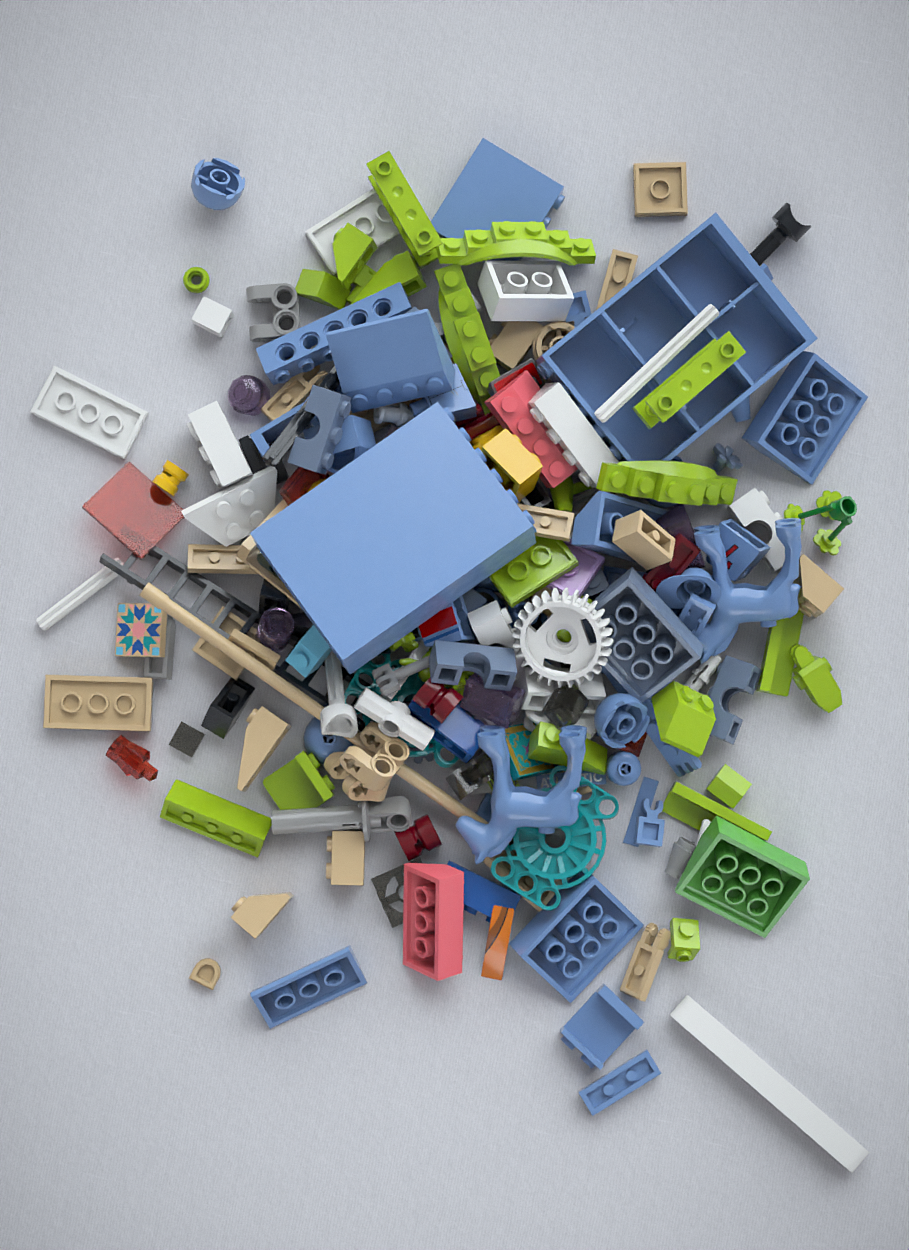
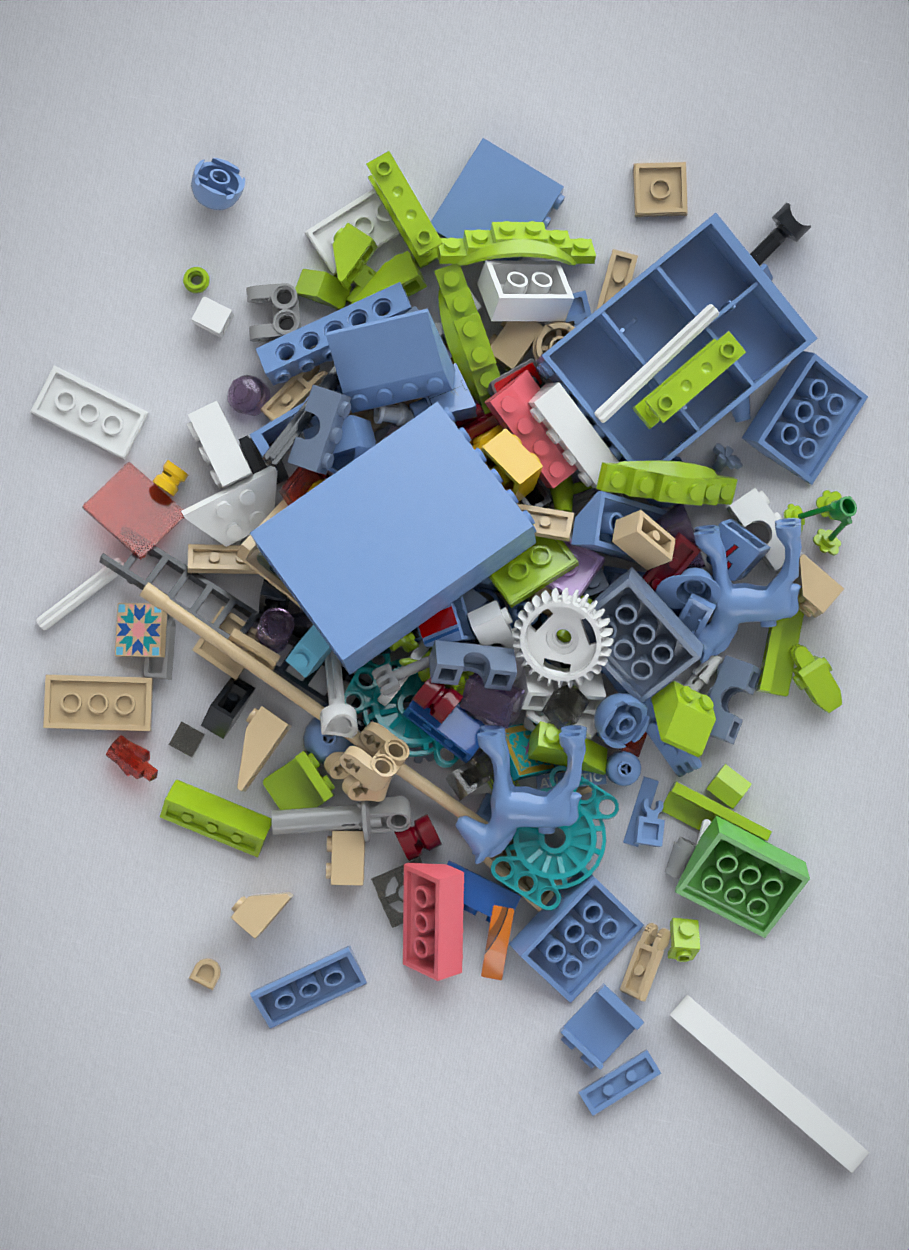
(394, 719): white piece -> none

